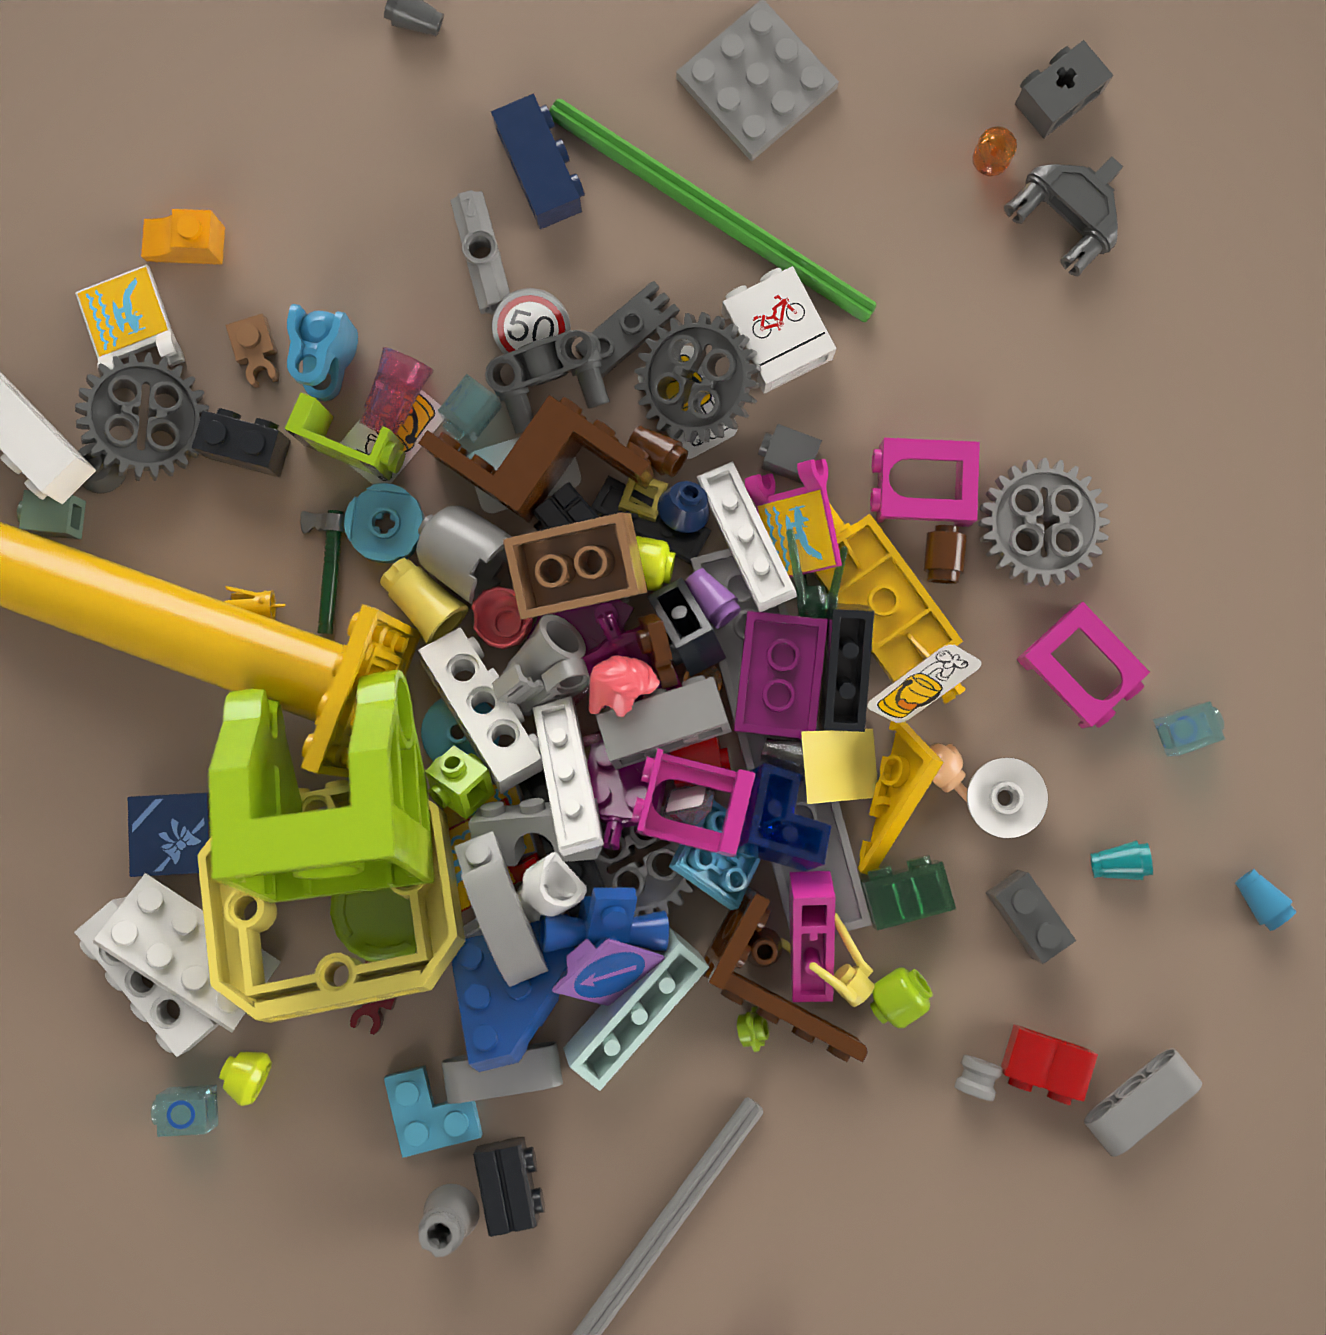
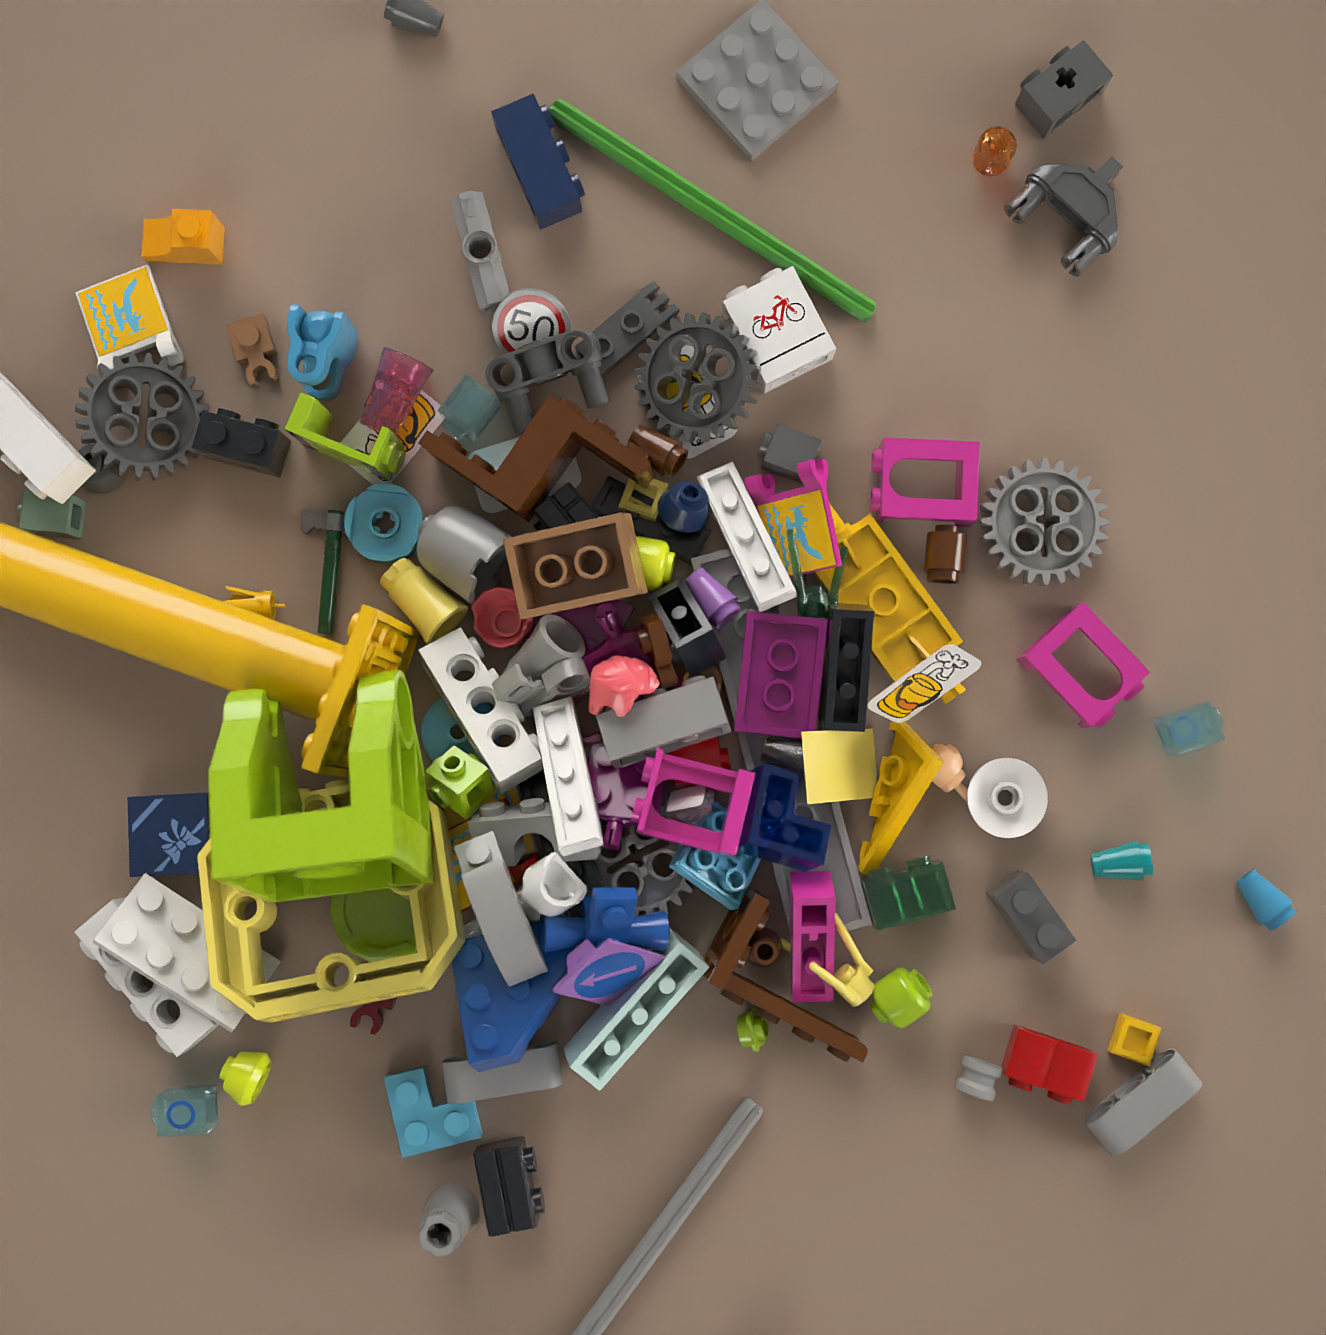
(1134, 1039): none -> yellow tile

